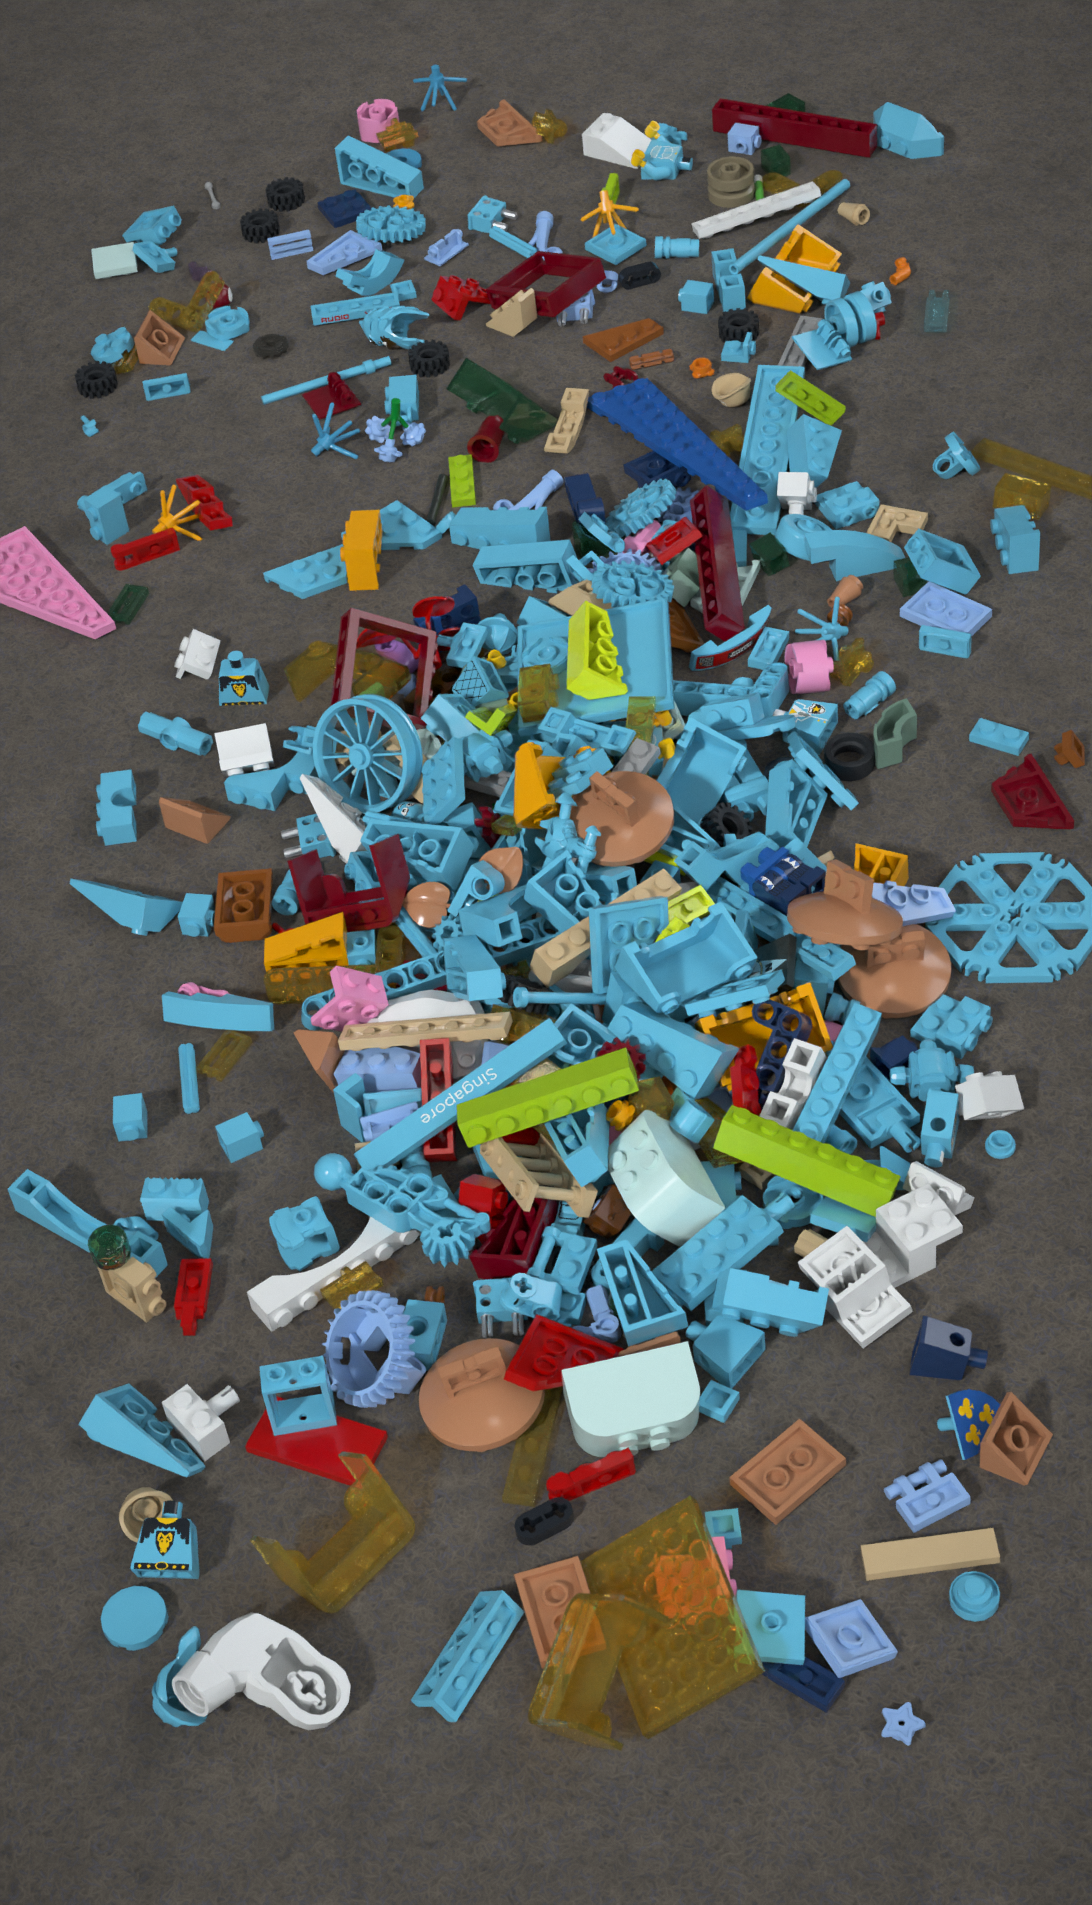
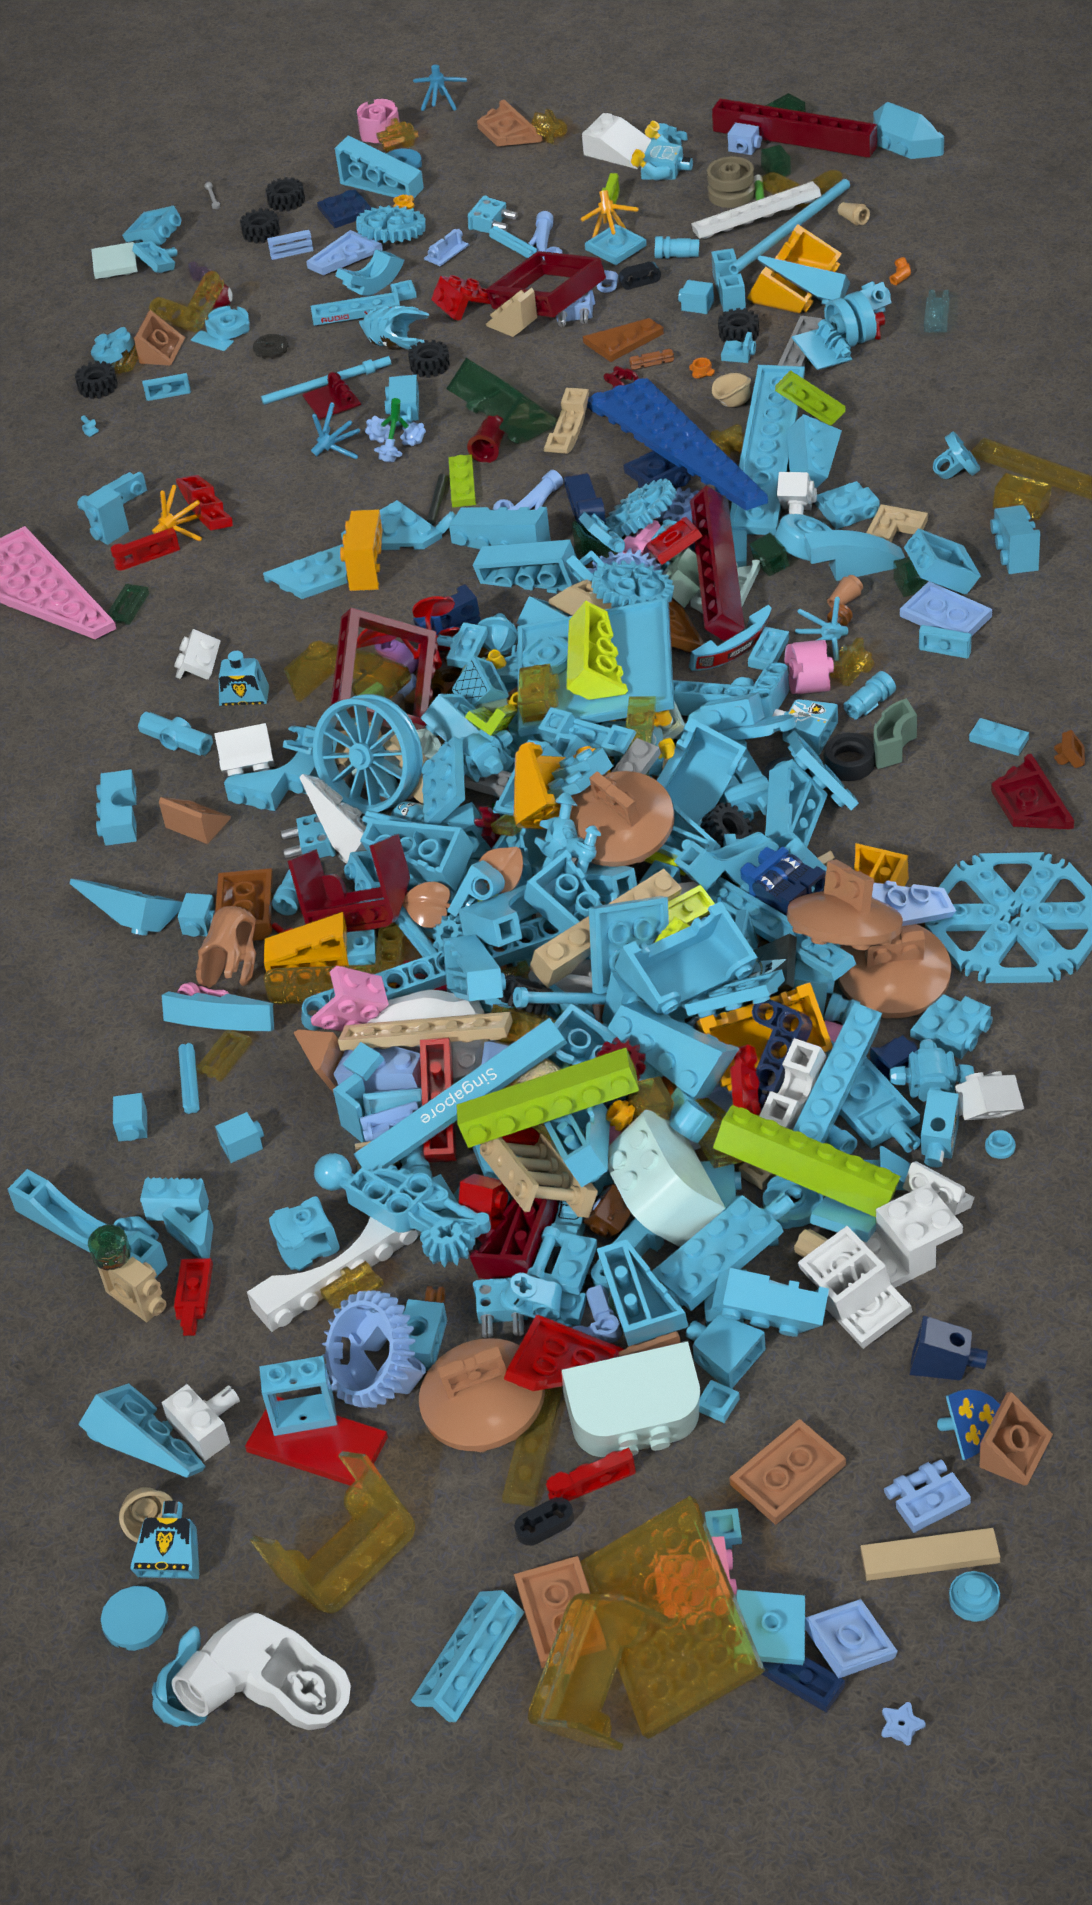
(227, 945): none -> nougat hair
(363, 1061): none -> medium azure tile

